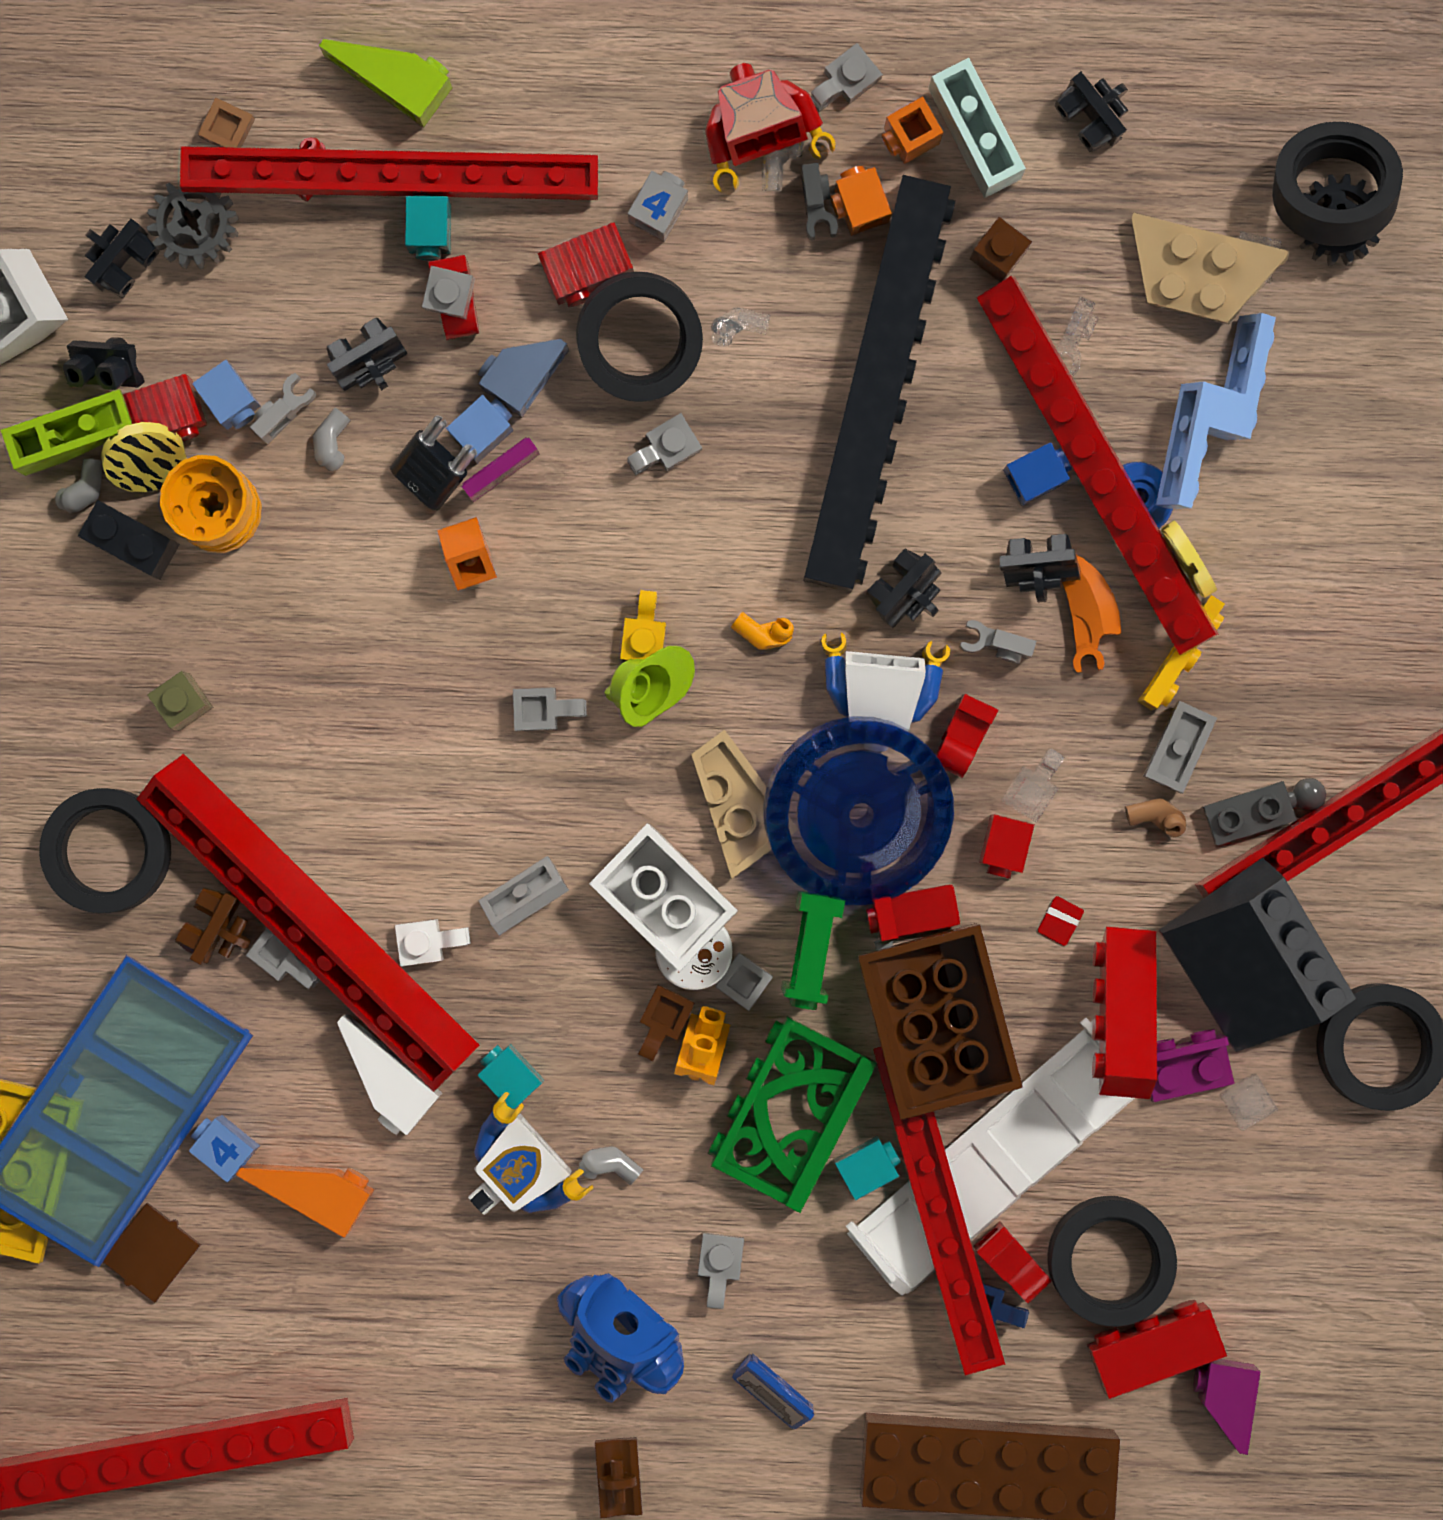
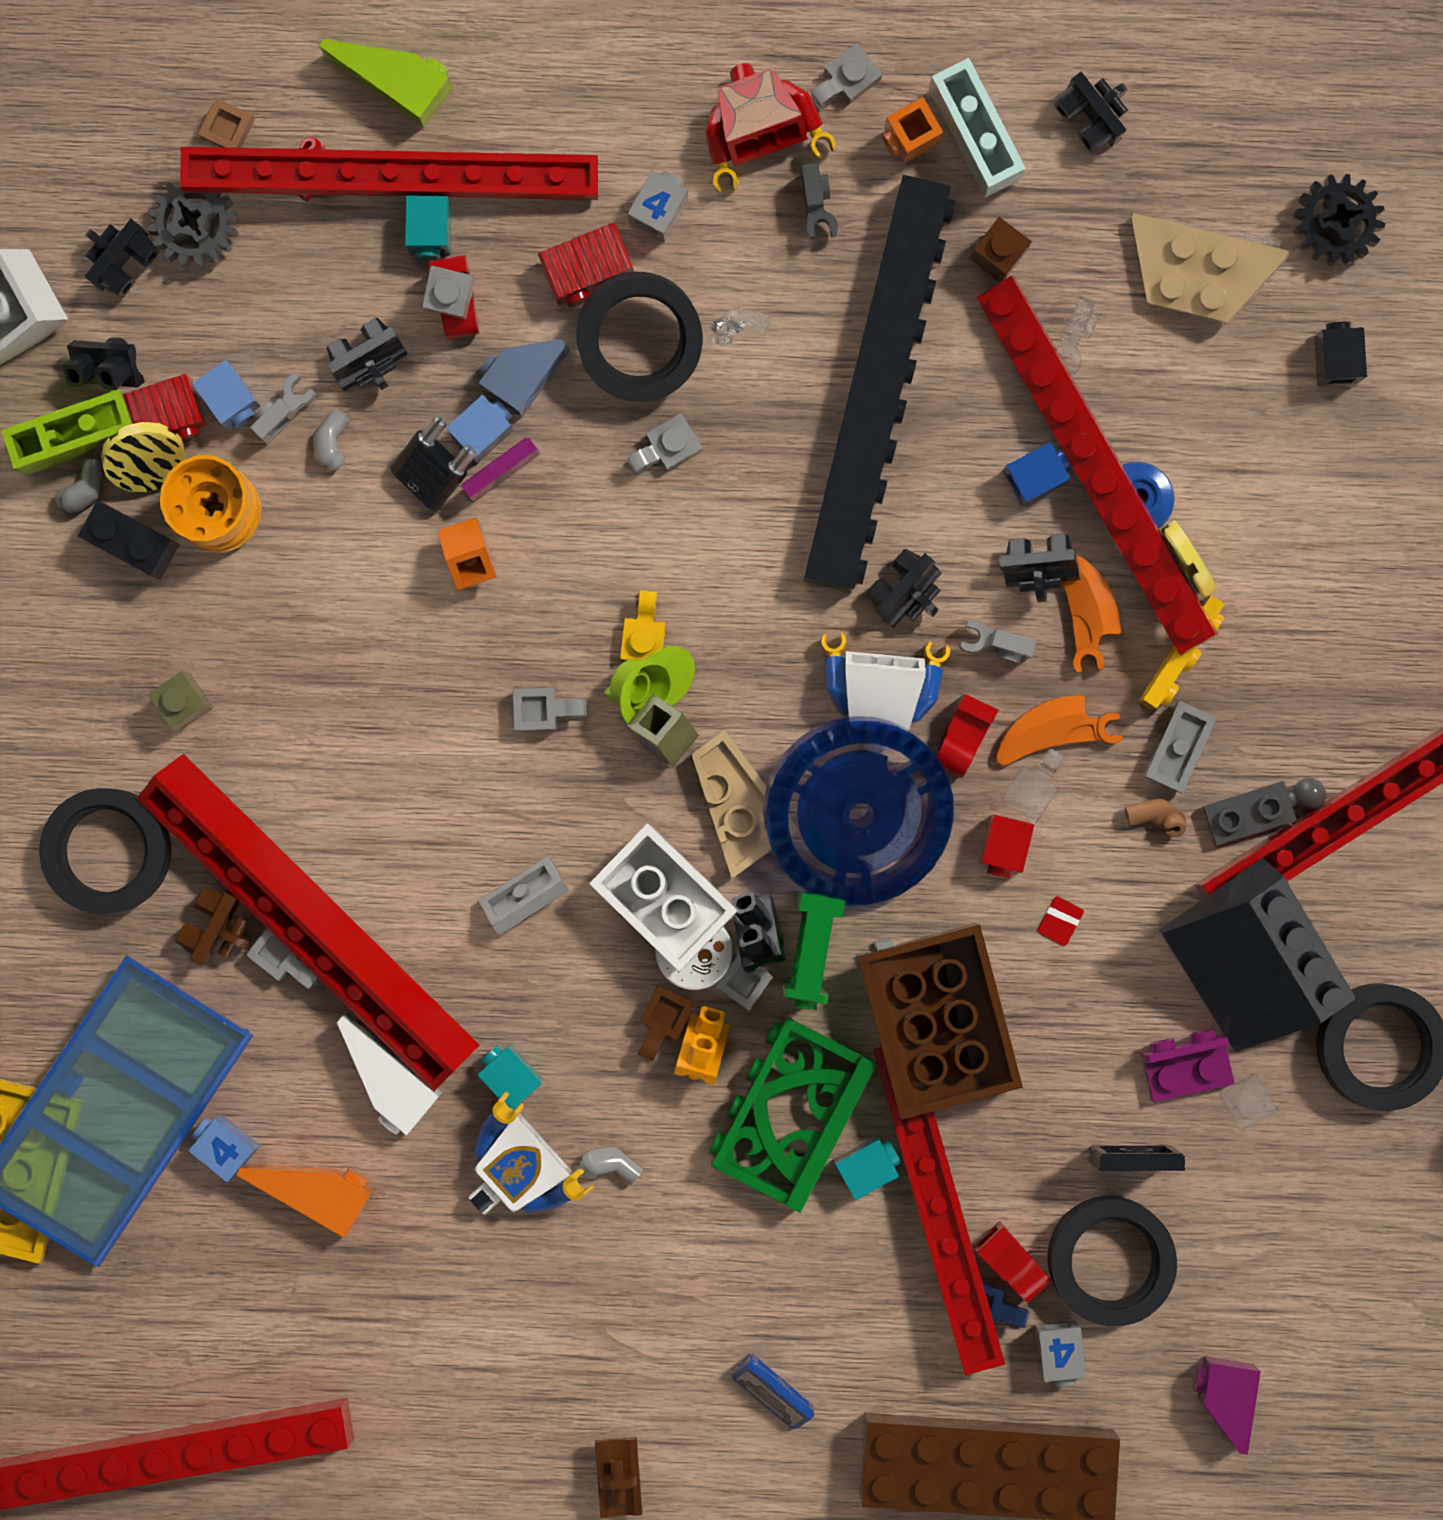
(151, 1252): reddish brown piece -> none
(424, 941): white plate -> none
(647, 1355): blue piece -> none
(663, 730): none -> olive brick
(720, 1261): light grey plate -> none
(757, 930): none -> black hips
(765, 635): light orange arm -> none
(773, 166): clear arm -> none
(860, 200): orange brick -> none
(913, 912): red bracket -> none
(996, 1160): white piece -> none
(1053, 724): none -> orange piece
(1060, 1353): none -> light grey brick
(1127, 1013): red brick -> none
(1136, 1158): none -> black tile
(1156, 1348): red brick -> none
(1216, 411): light blue bracket -> none
(1340, 354): none -> black brick
(1346, 142): black tyre -> none

